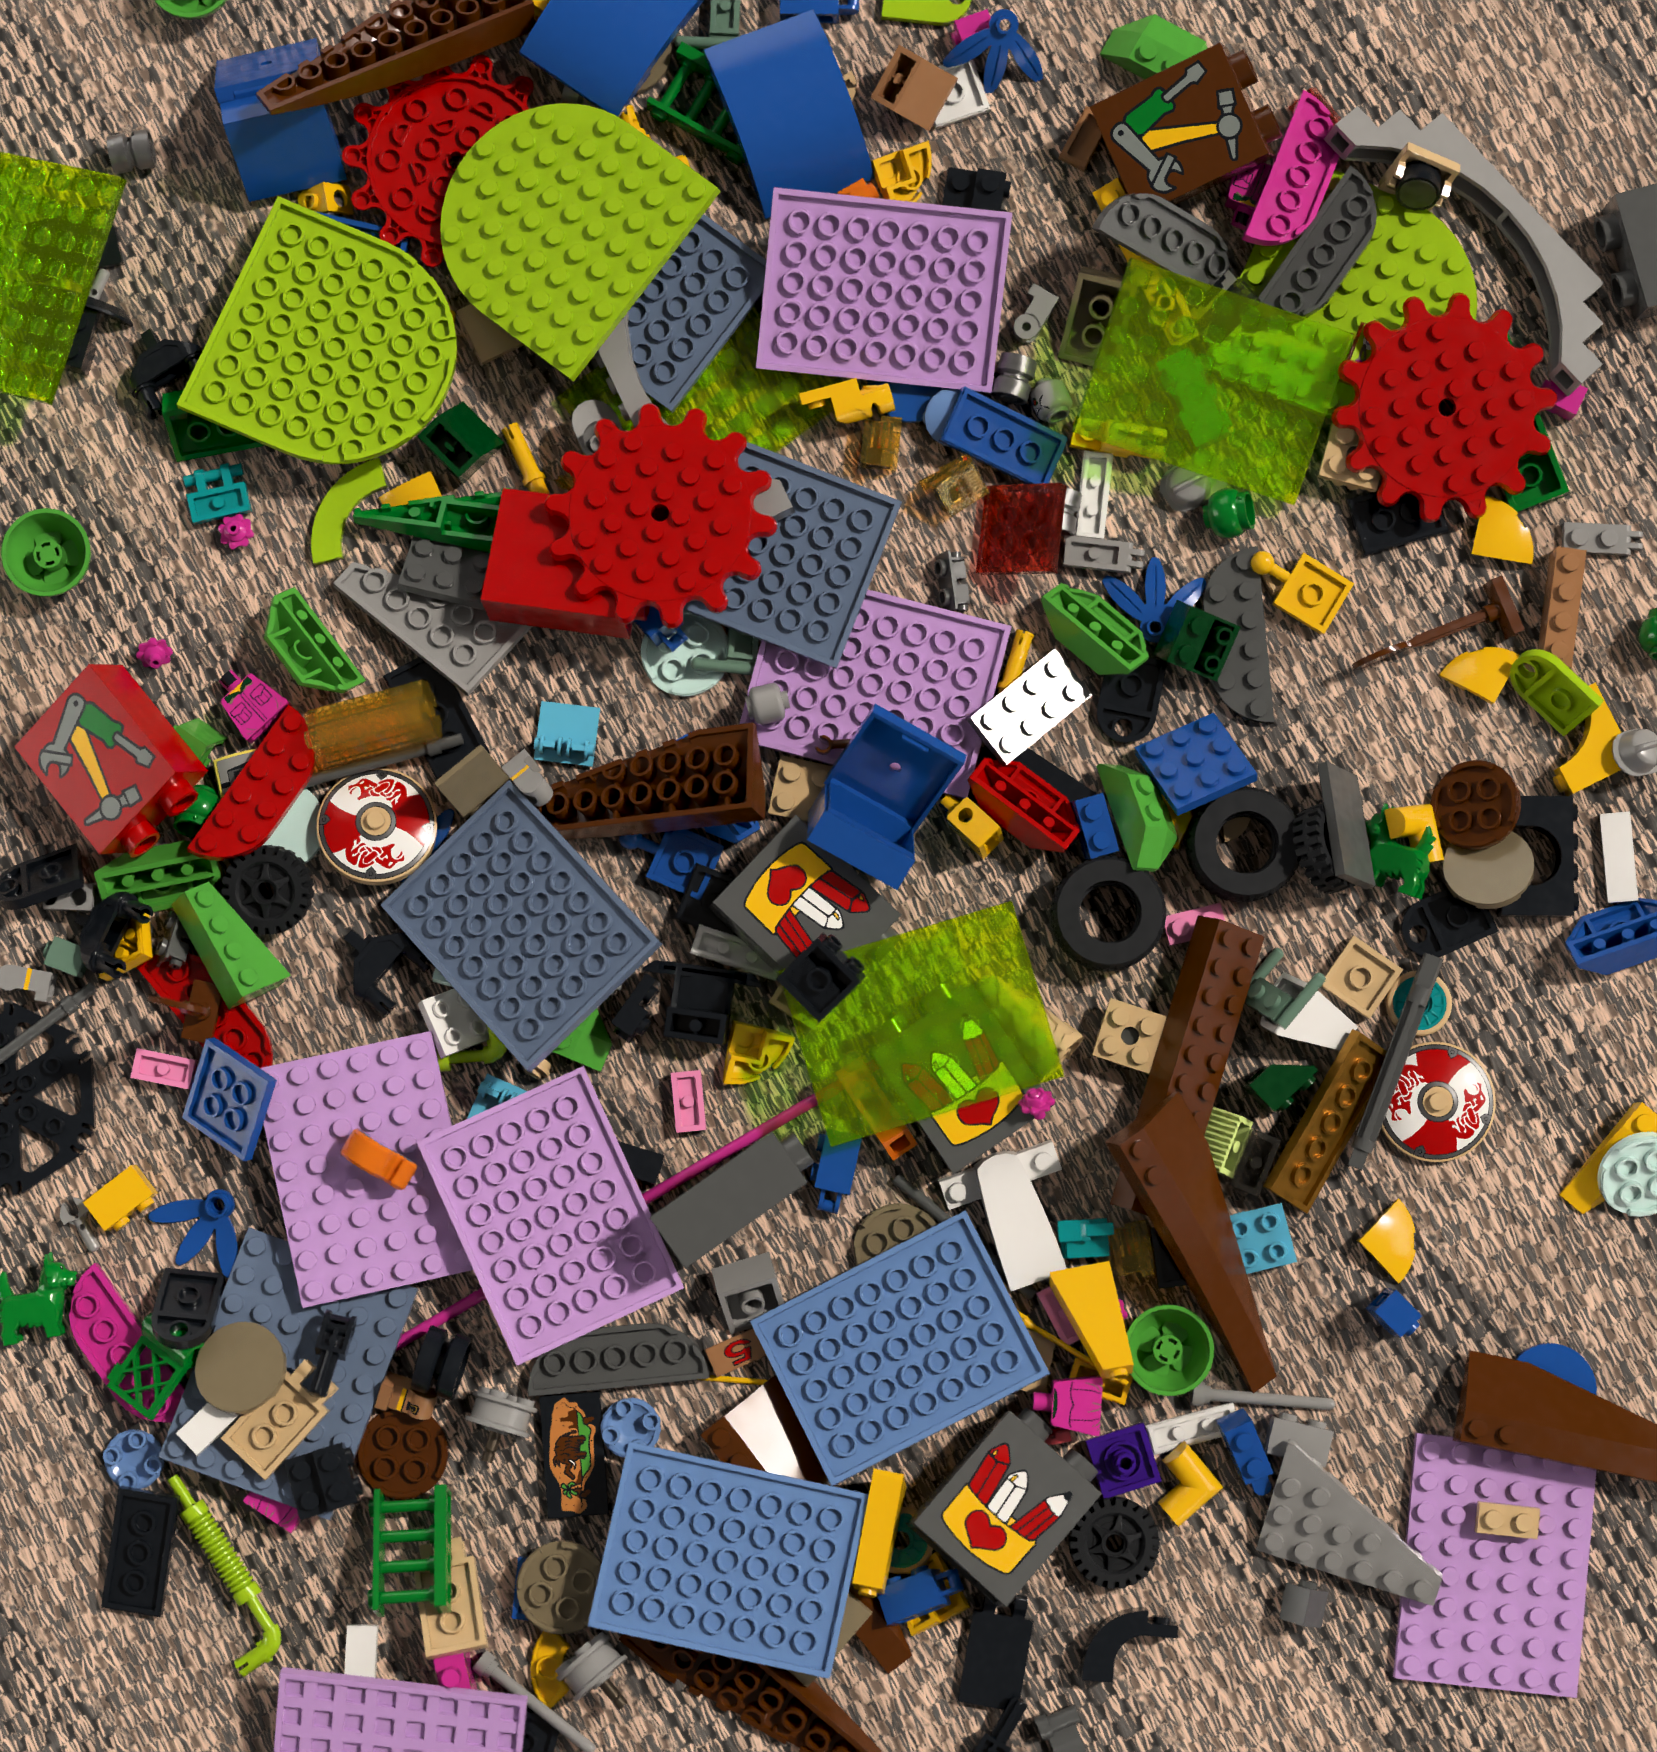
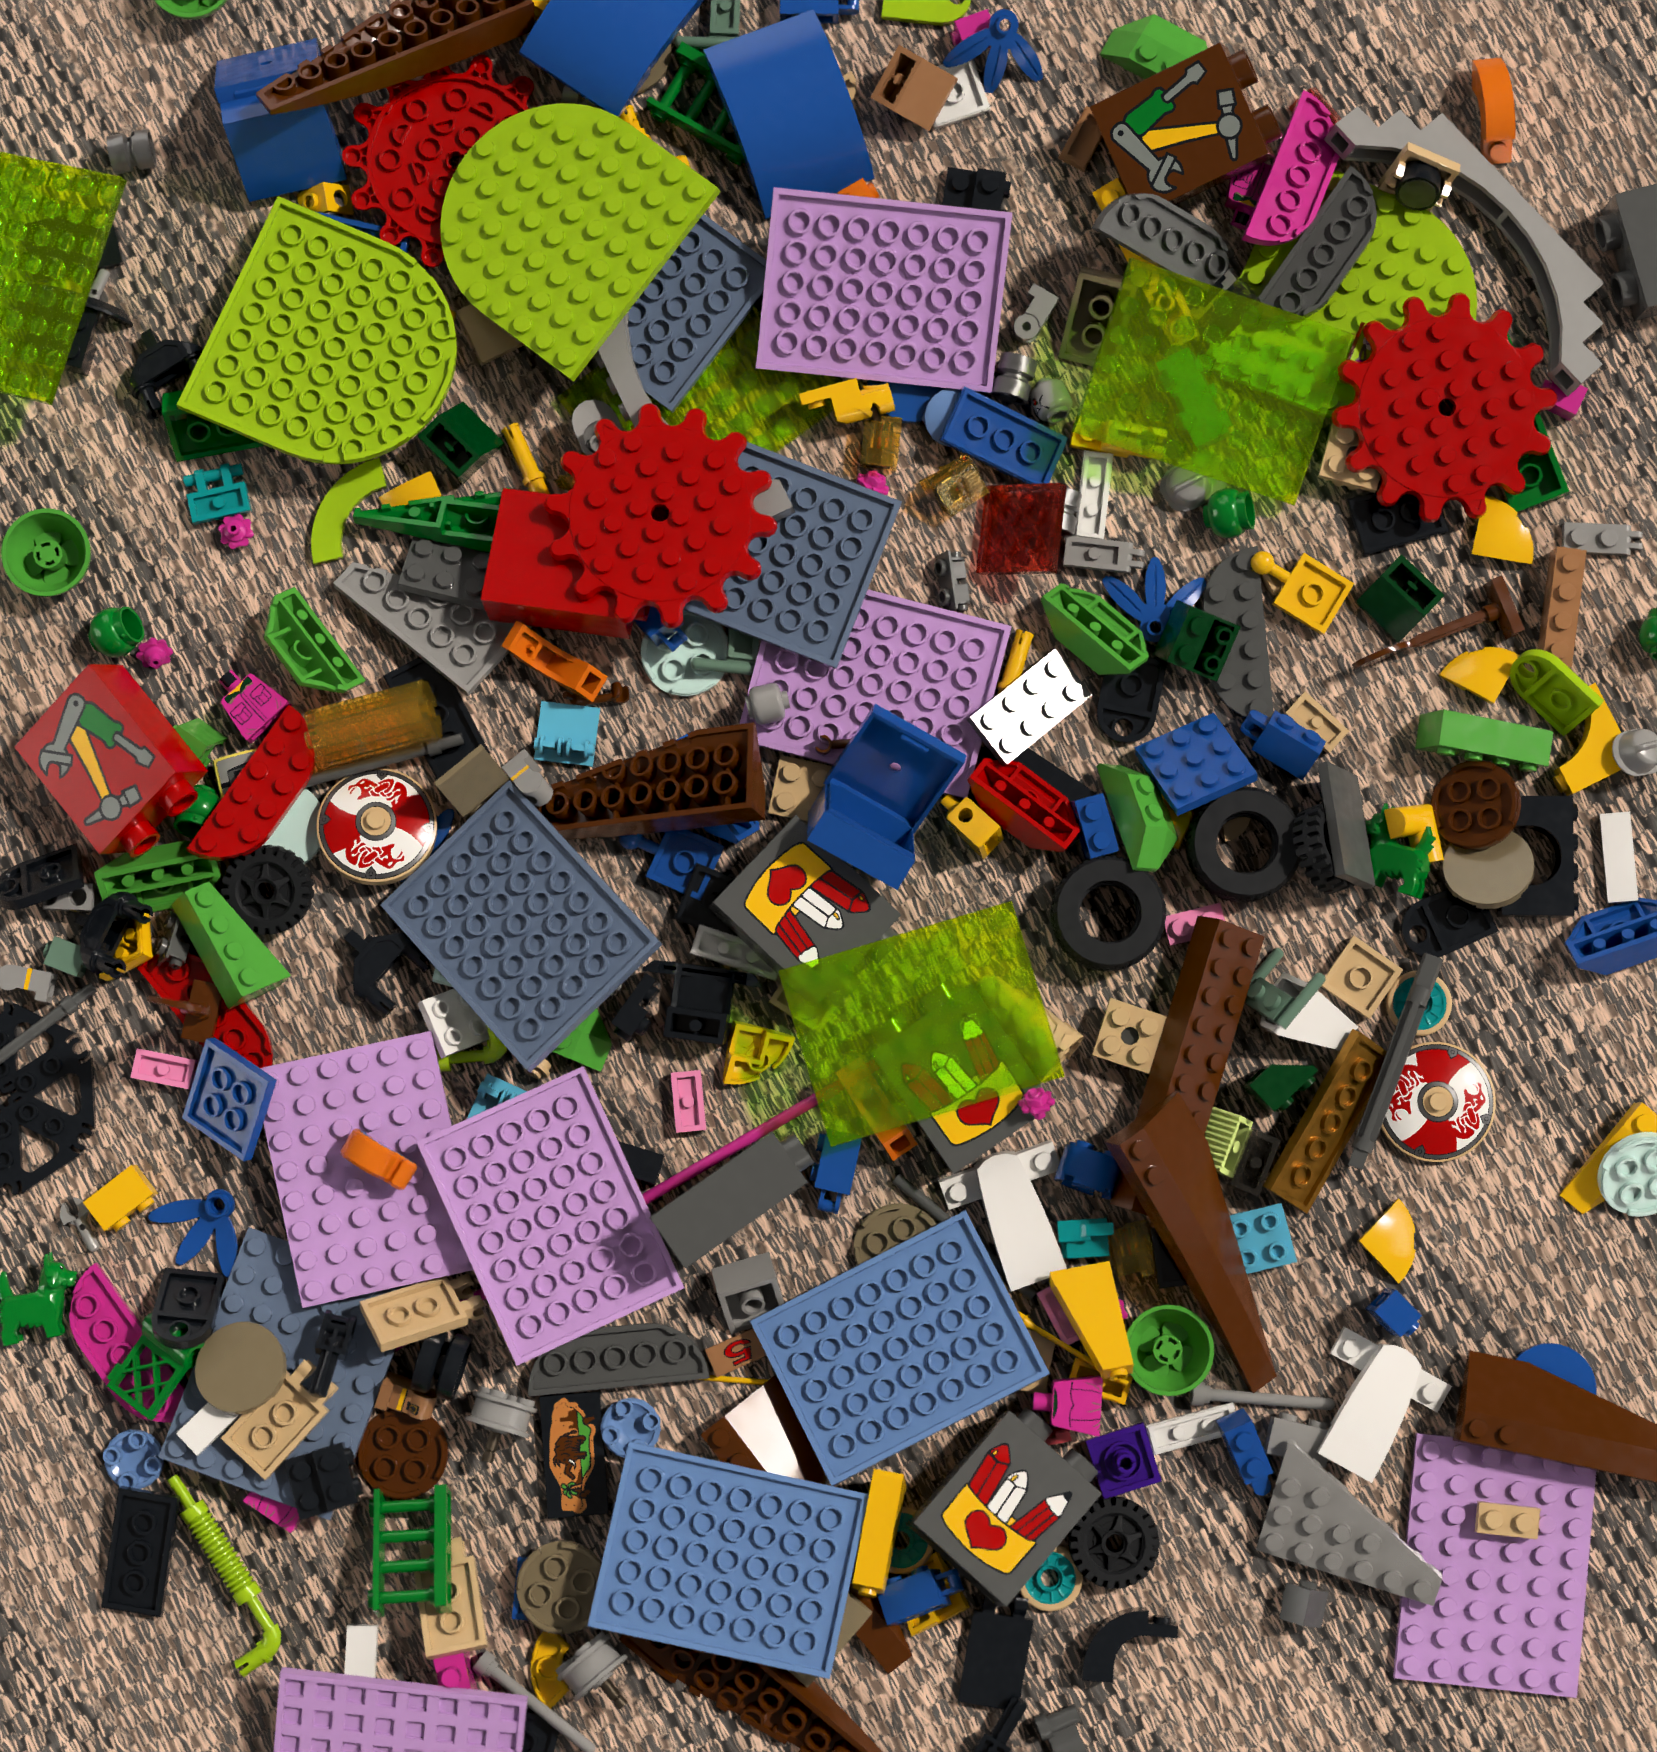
(115, 631): none -> green piece
(421, 1311): none -> tan tile
(553, 662): none -> orange arch
(618, 695): none -> reddish brown piece
(822, 976): black plate -> none
(873, 481): none -> dark pink plant
(903, 172): yellow brick -> none
(1060, 1594): none -> teal wheel
(1087, 1169): none -> blue brick
(1195, 1486): yellow brick -> none
(1283, 741): none -> blue brick
(1314, 717): none -> tan plate
(1376, 1402): none -> white slope
(1399, 598): none -> dark green slope
(1484, 739): none -> bright green wedge
(1497, 109): none -> orange arch

